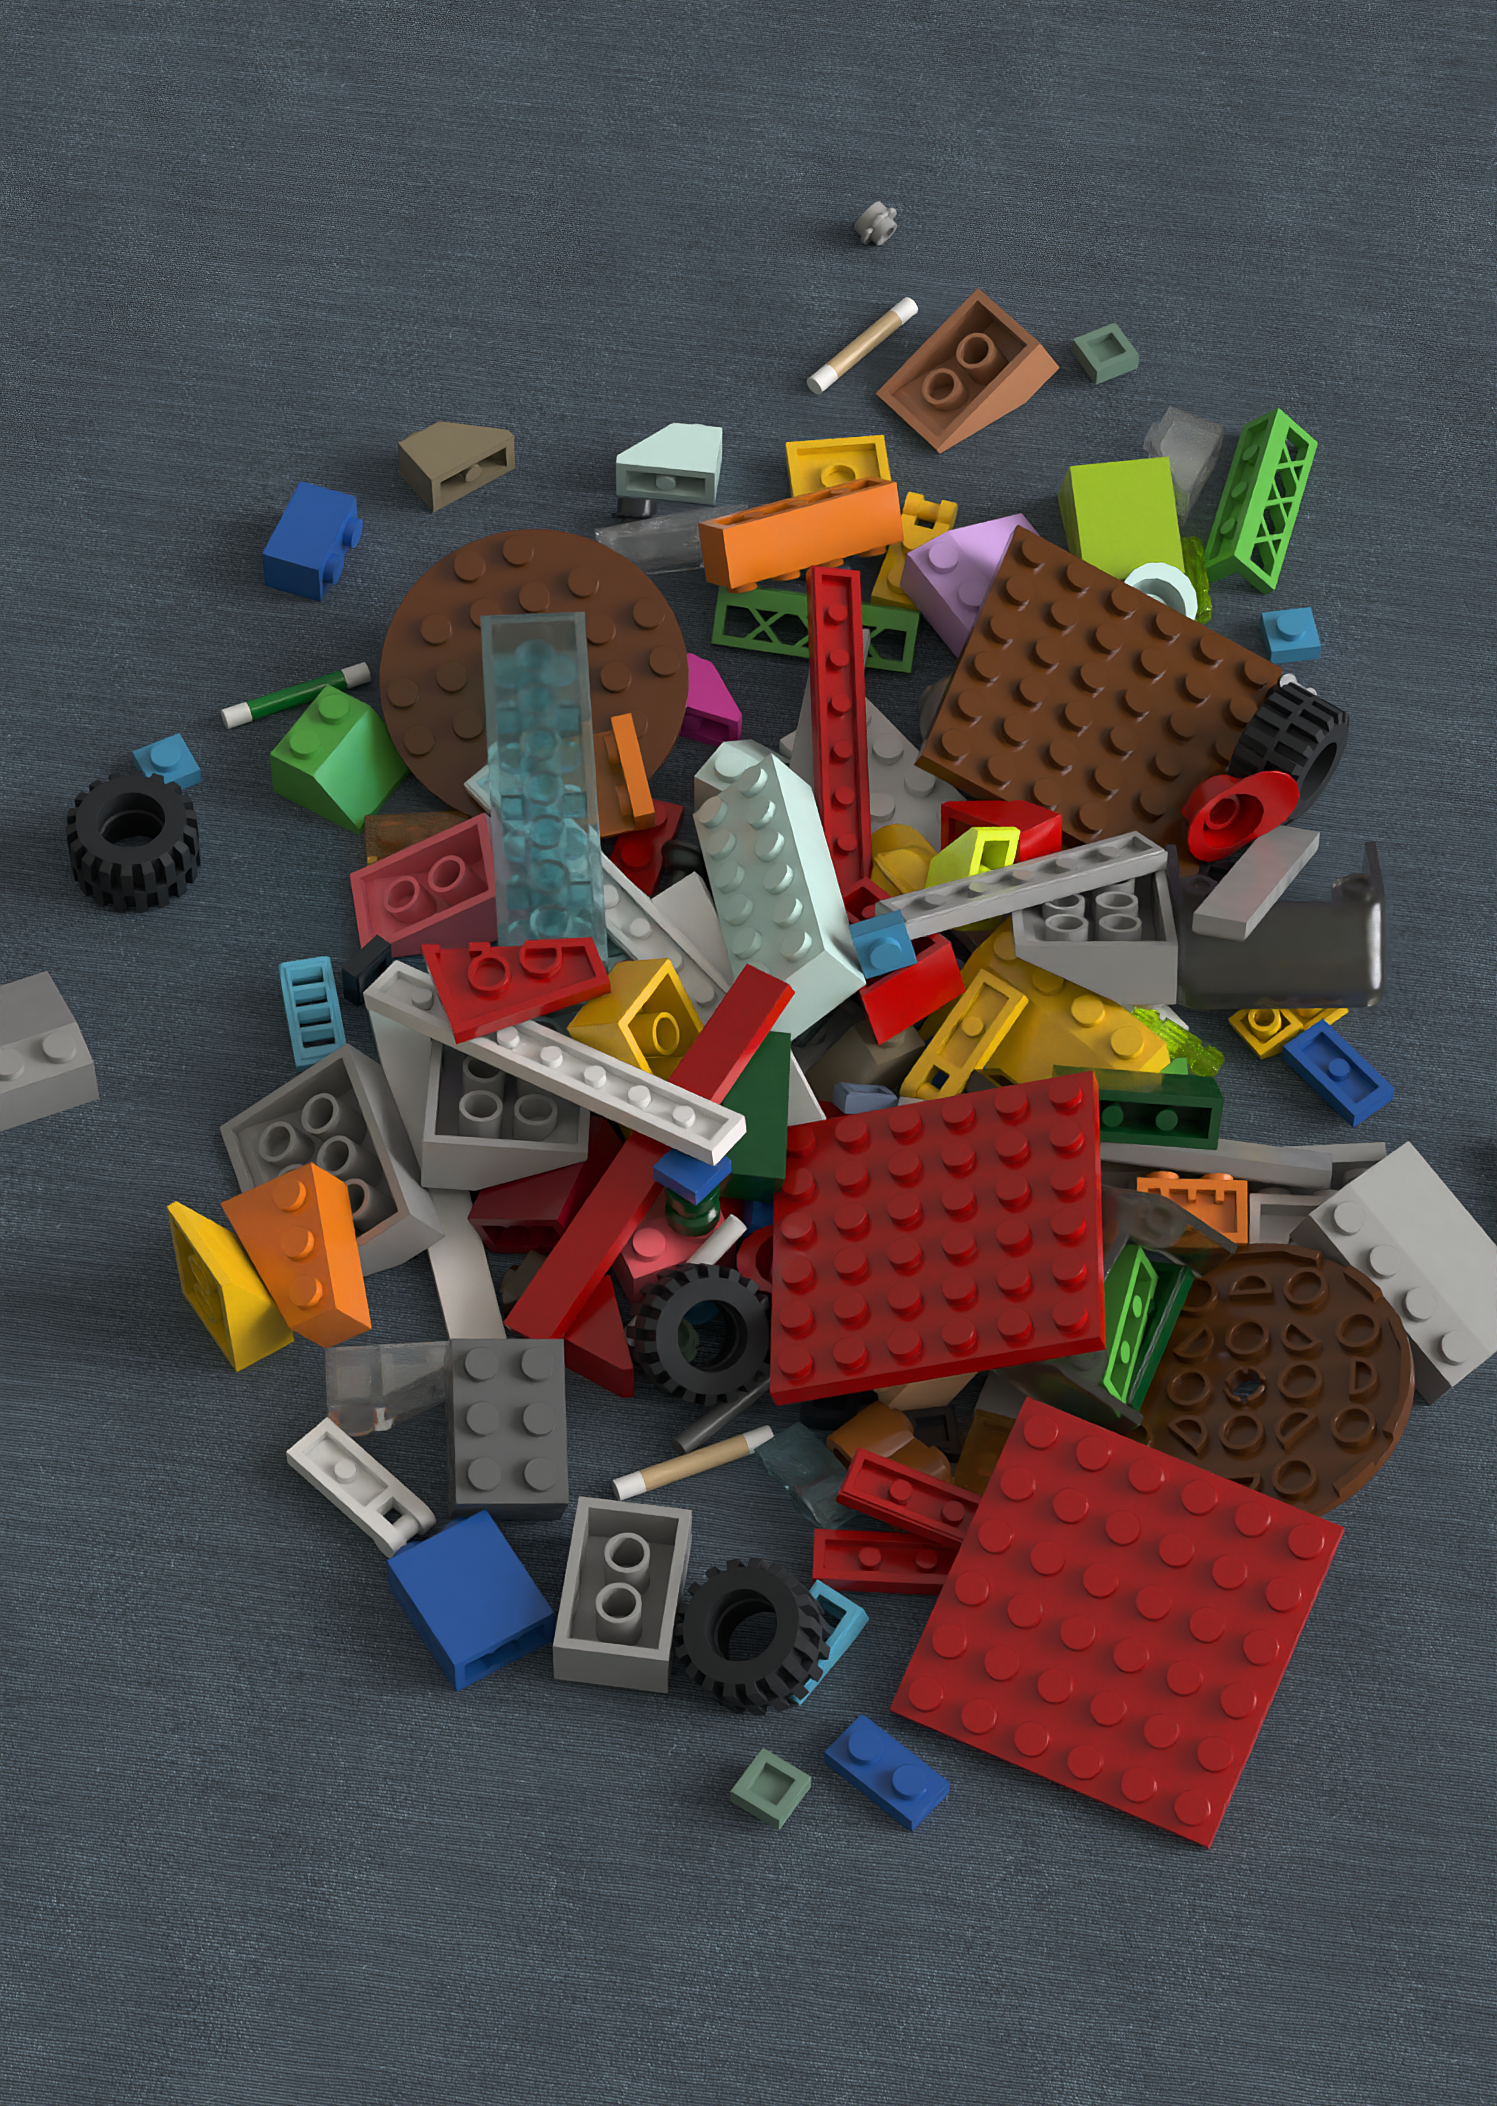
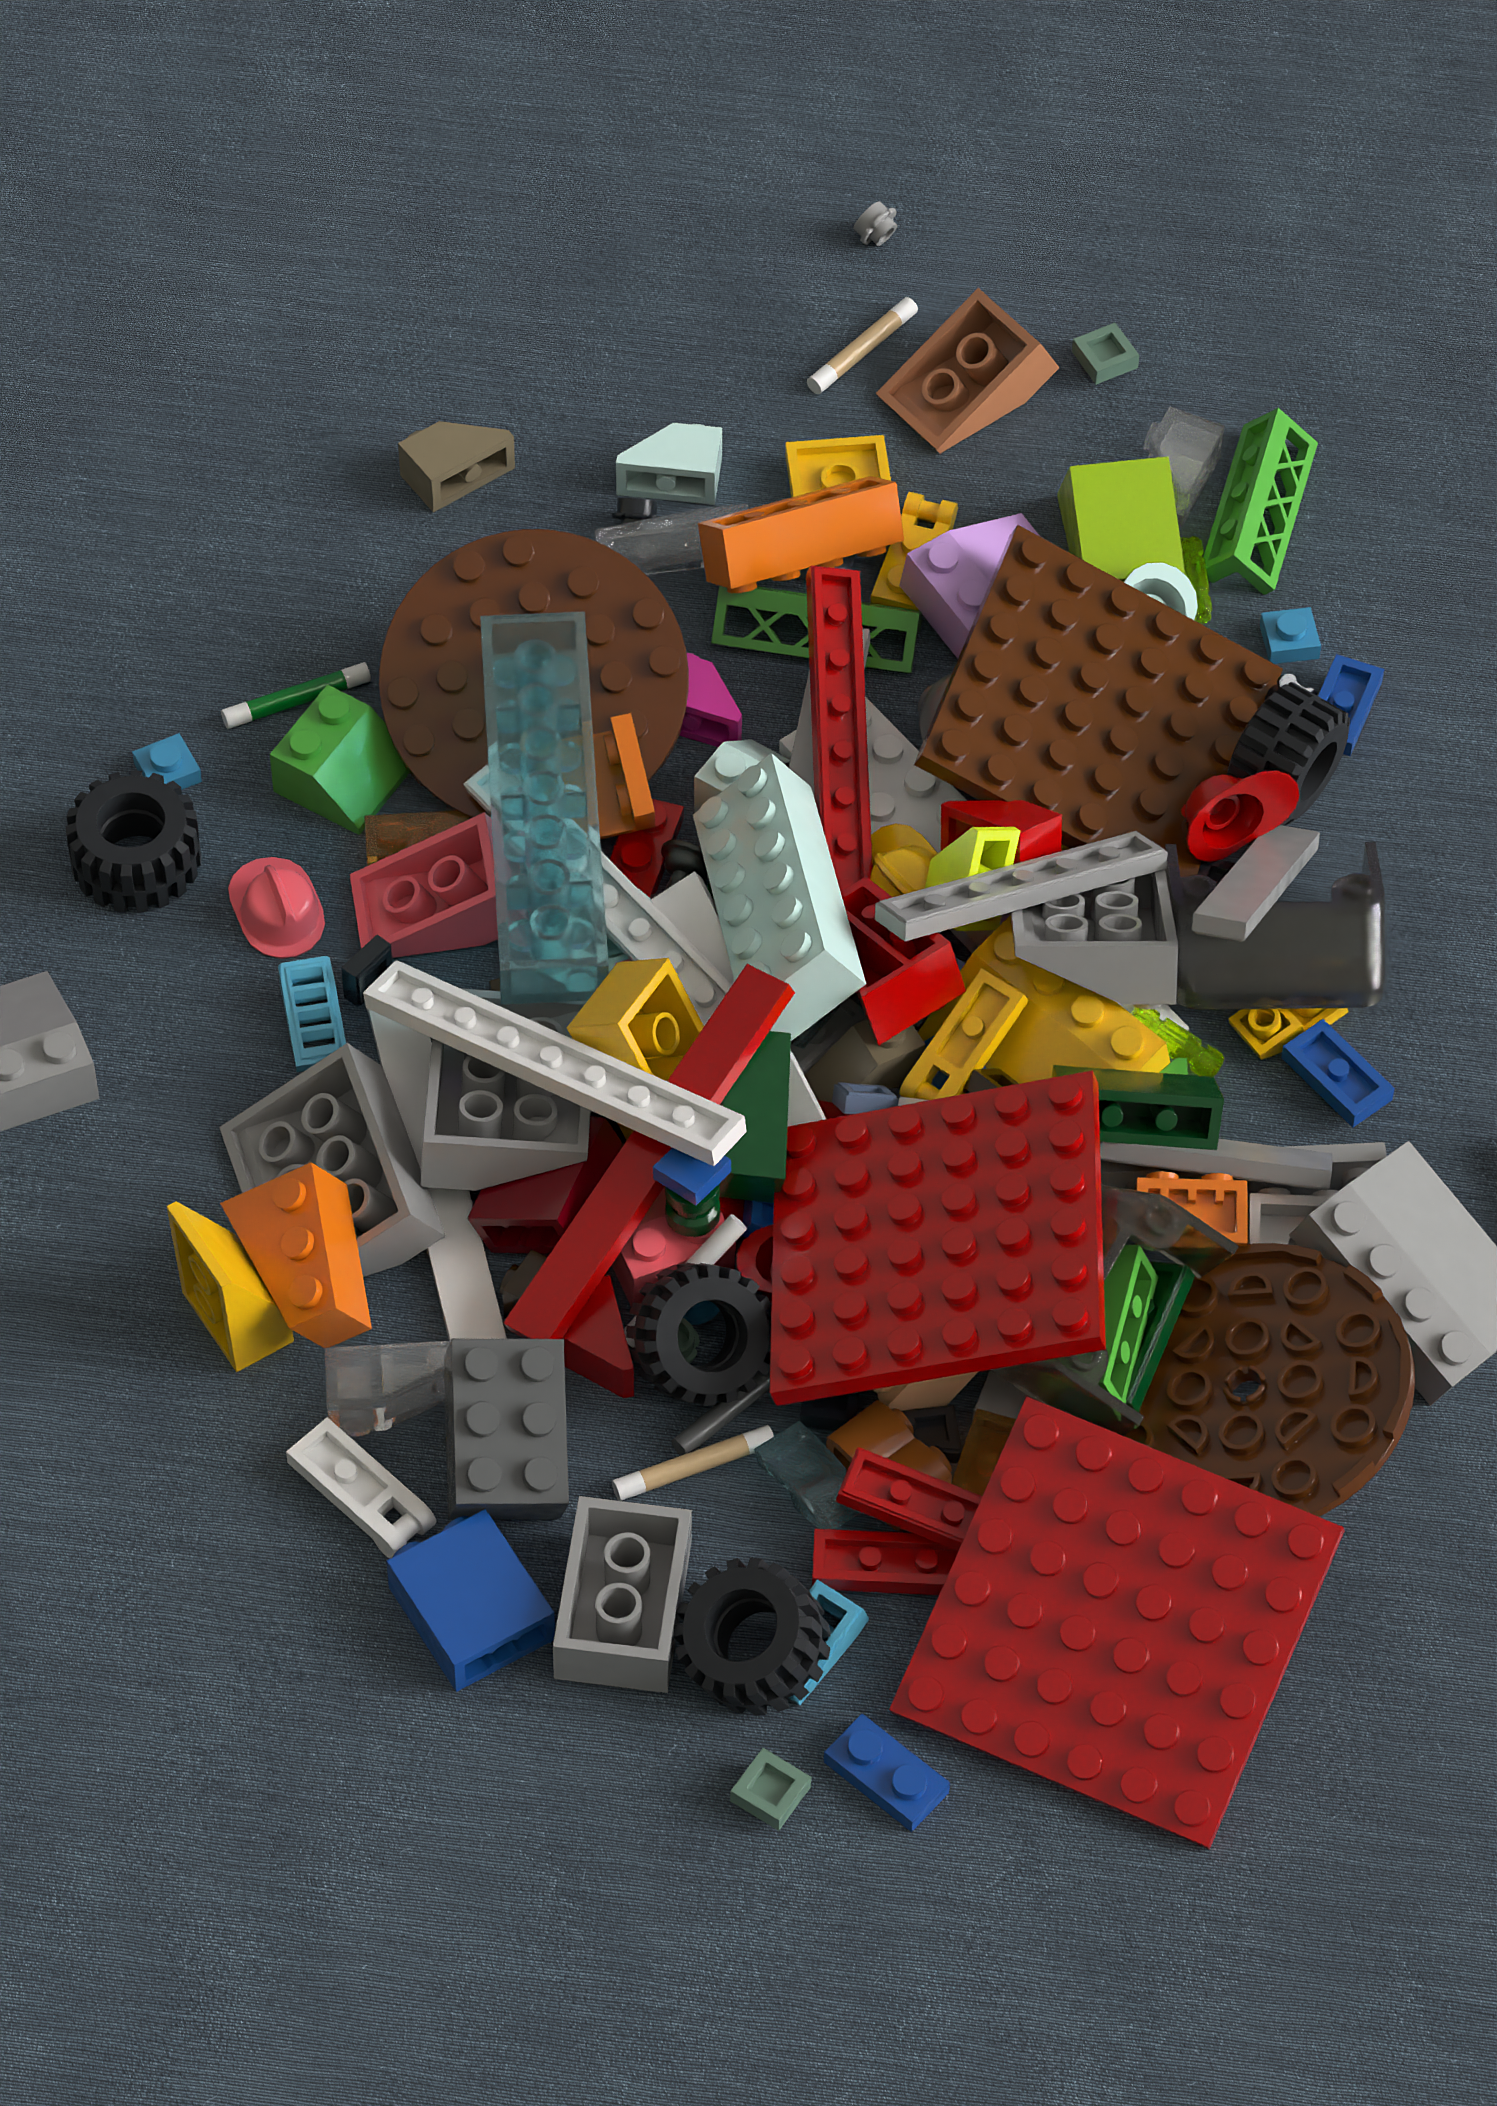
(277, 907): none -> coral piece
(311, 541): blue brick -> none
(507, 985): red wing -> none
(882, 944): dark azure plate -> none
(1353, 689): none -> blue plate

